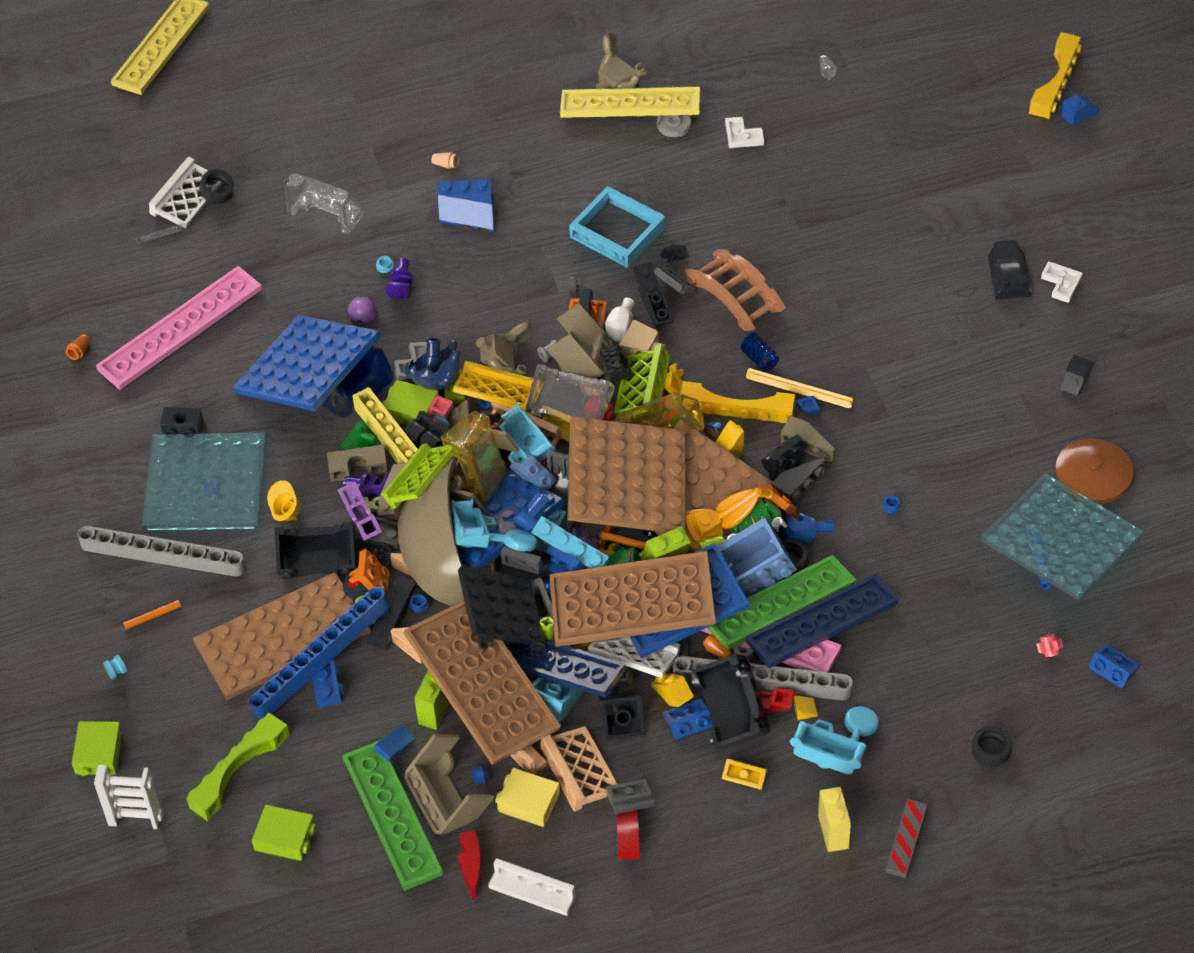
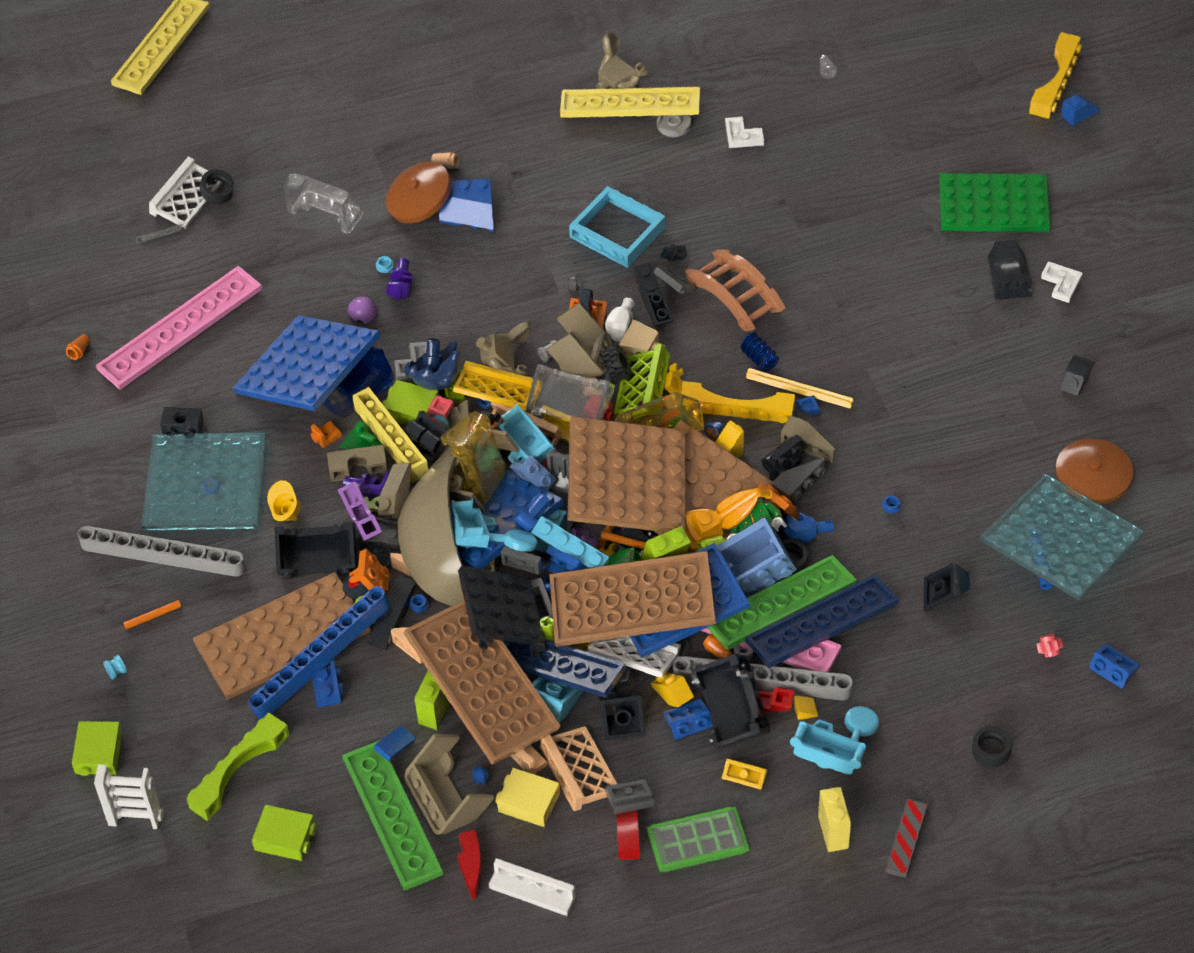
(325, 434): none -> orange bracket
(417, 474): lime fence -> none
(419, 192): none -> dark orange dish
(697, 839): none -> clear piece
(945, 585): none -> black slope
(994, 202): none -> green plate

